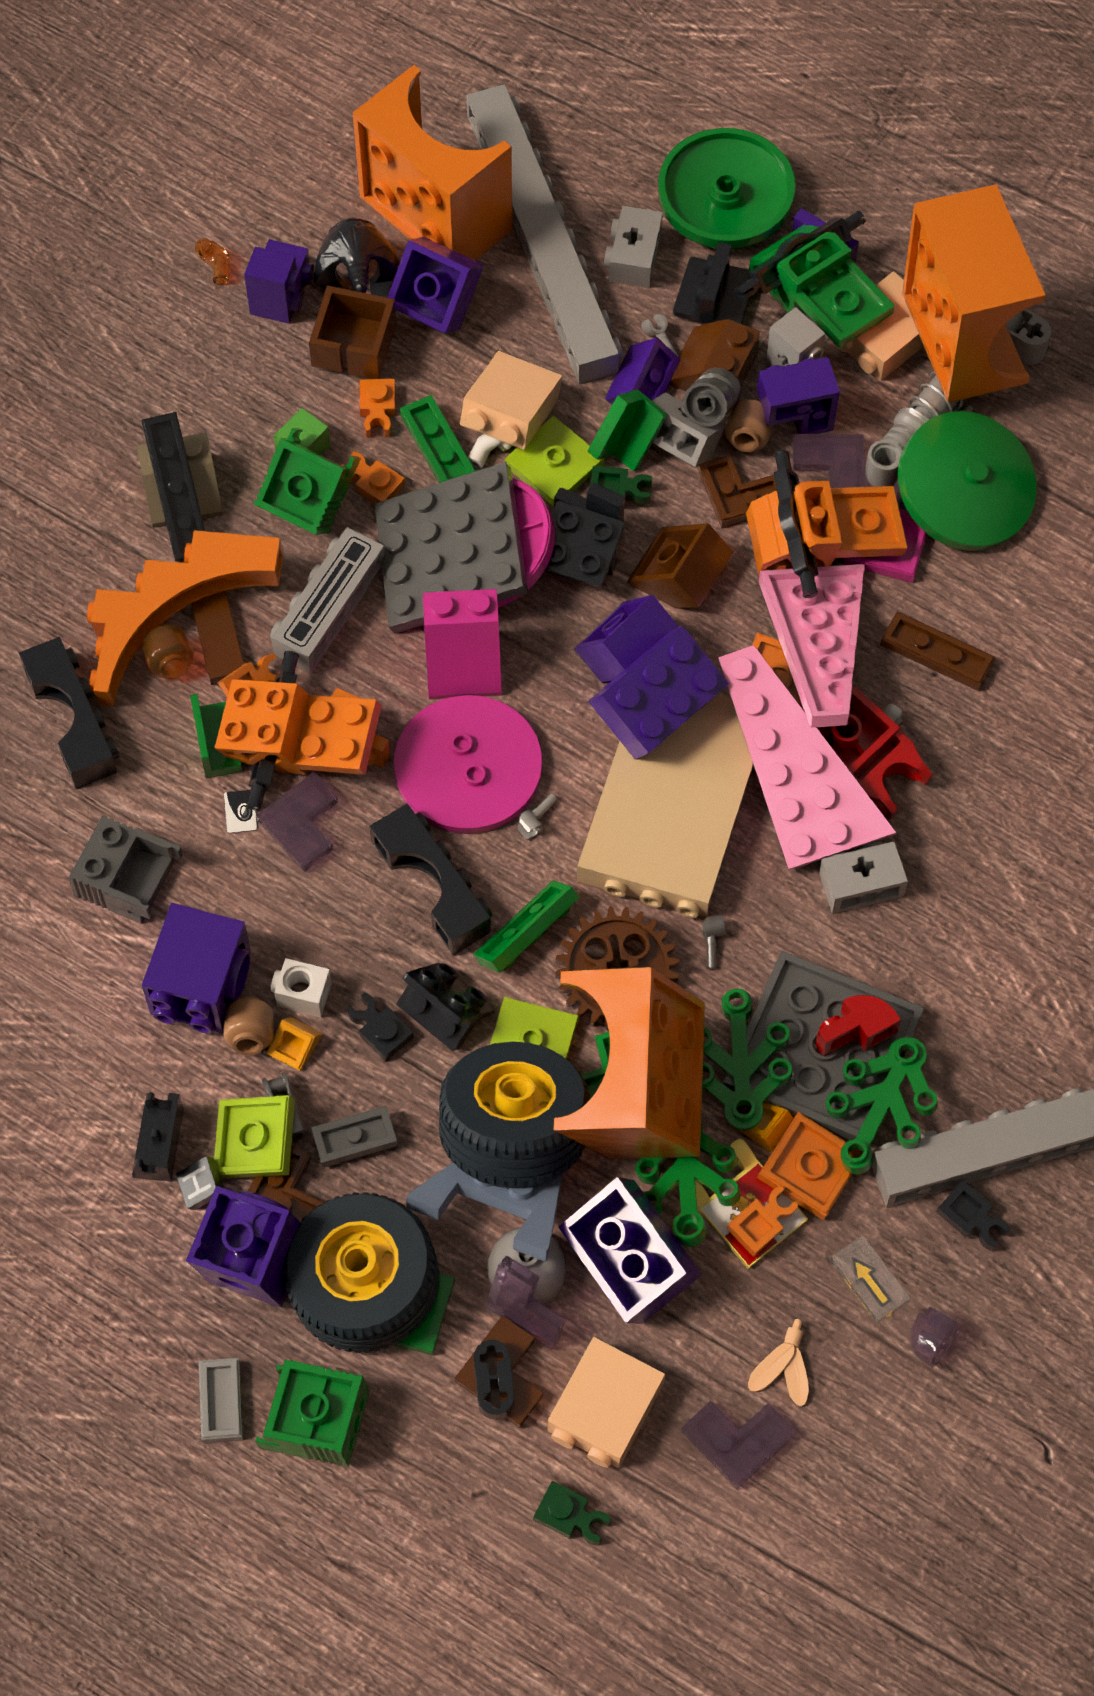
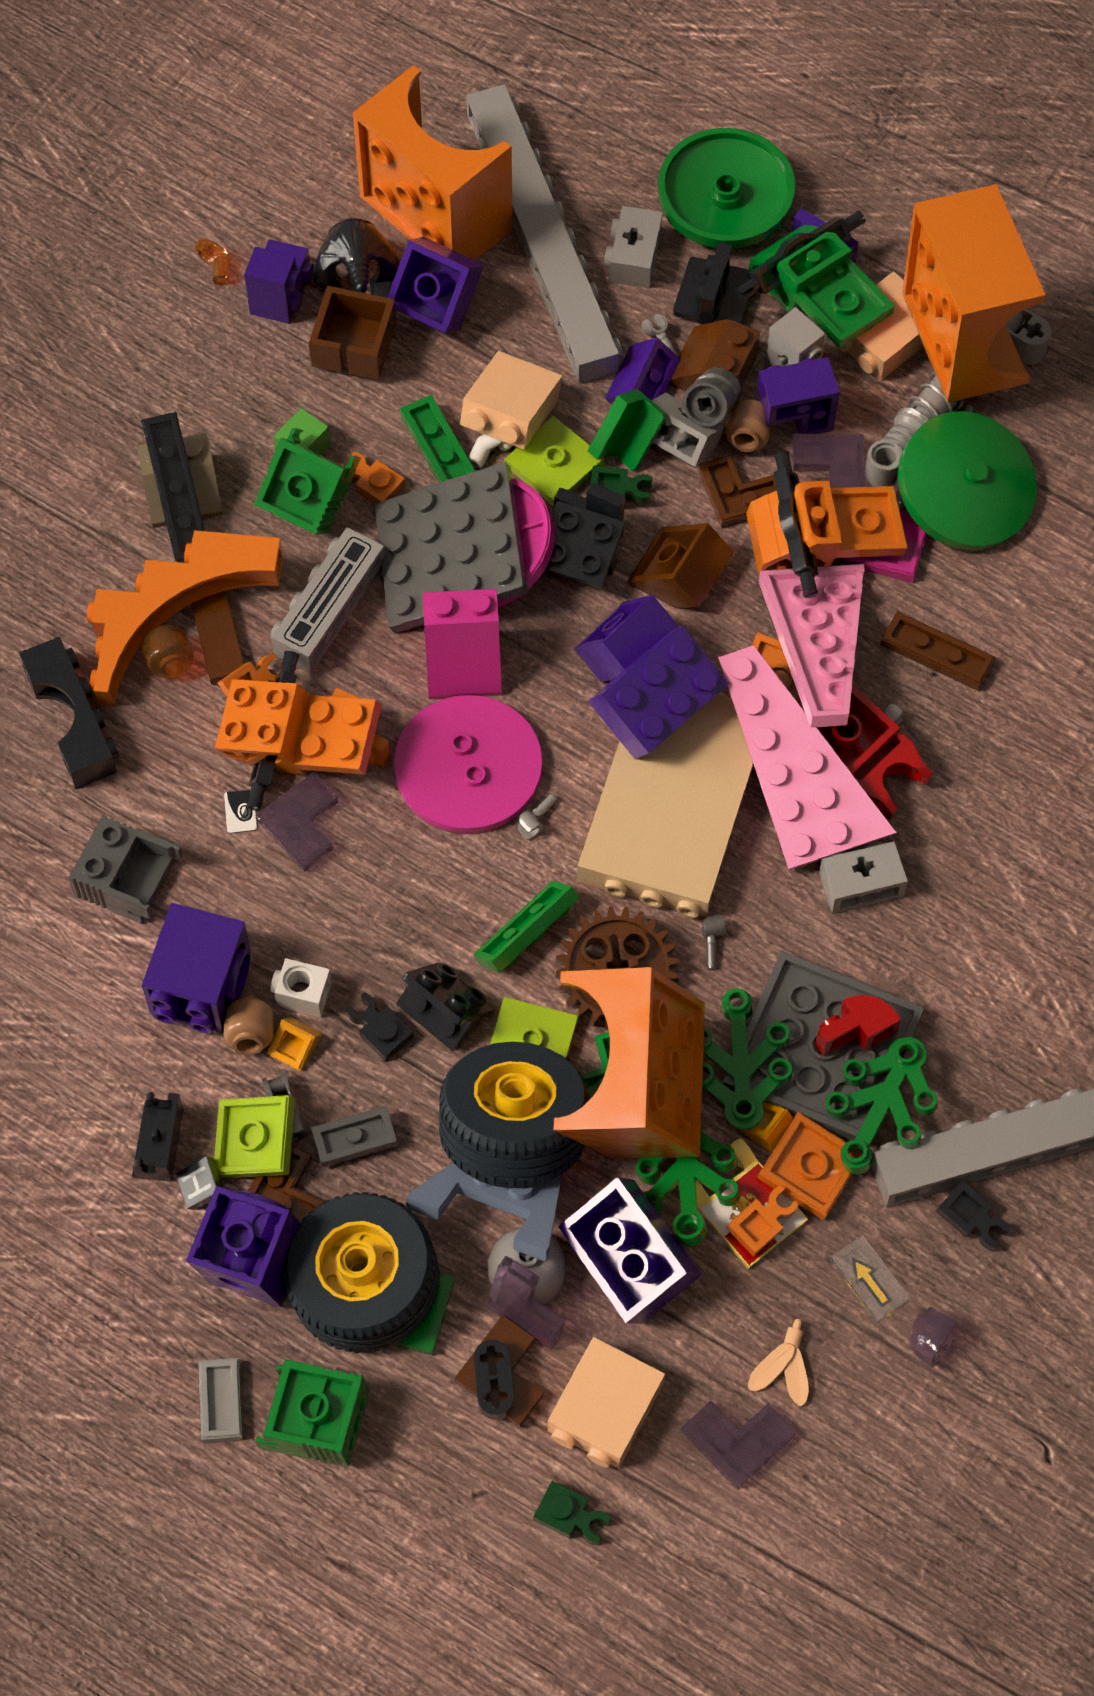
(207, 724): green panel -> none
(377, 403): orange plate -> none
(406, 843): black arch -> none

